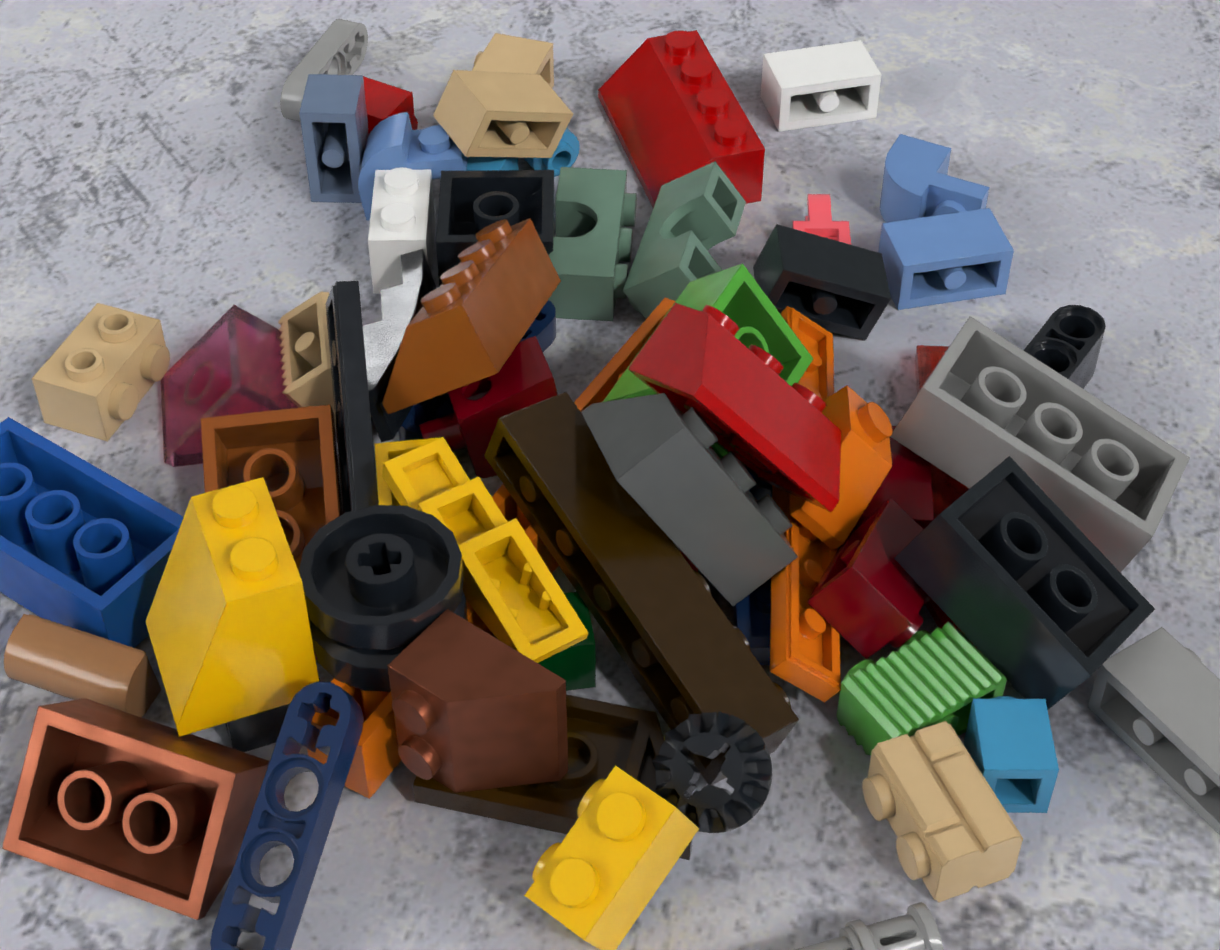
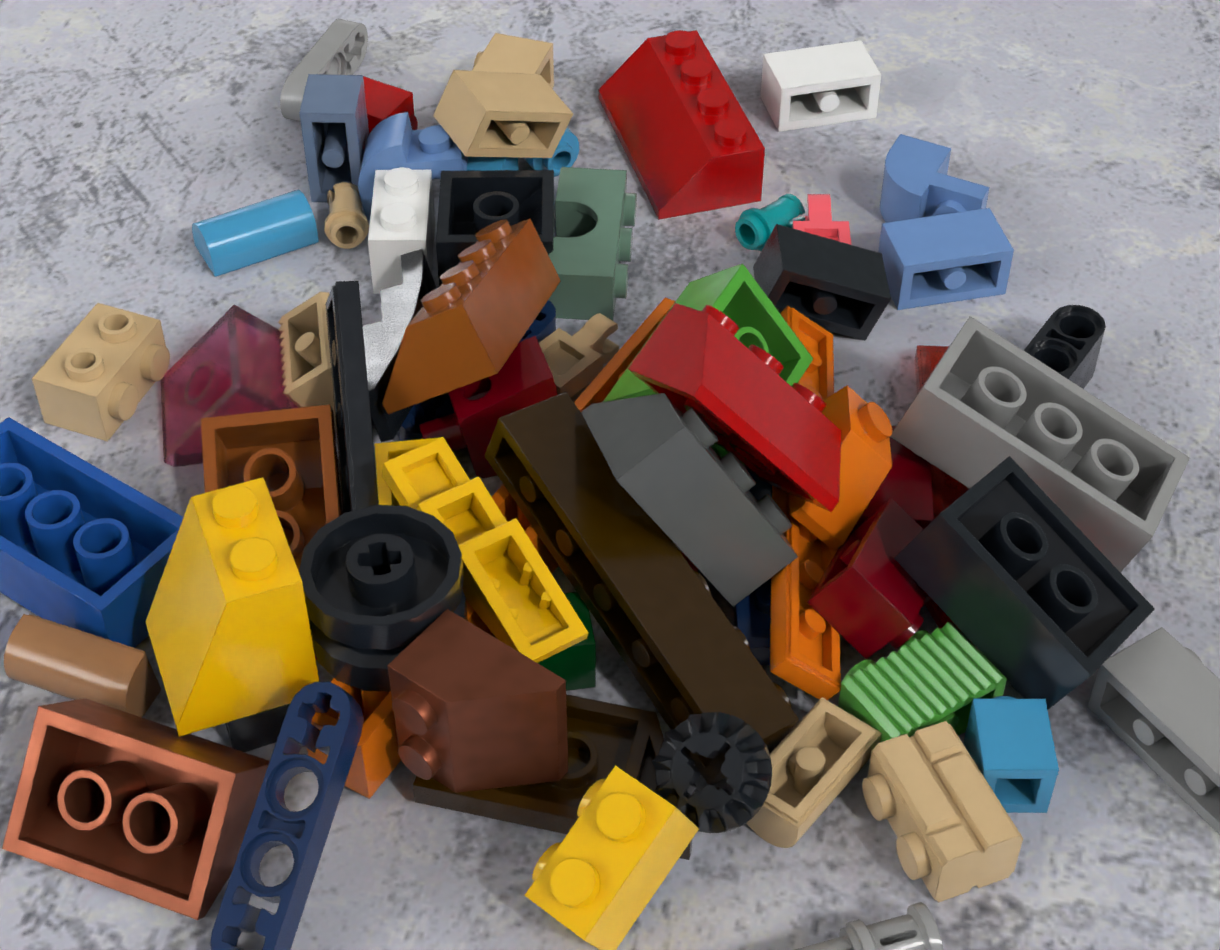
(255, 232): none -> dark azure brick
(346, 223): none -> tan pin
(579, 357): none -> tan plate
(684, 224): sand green arch -> none
(757, 224): none -> teal pin
(811, 771): none -> tan brick

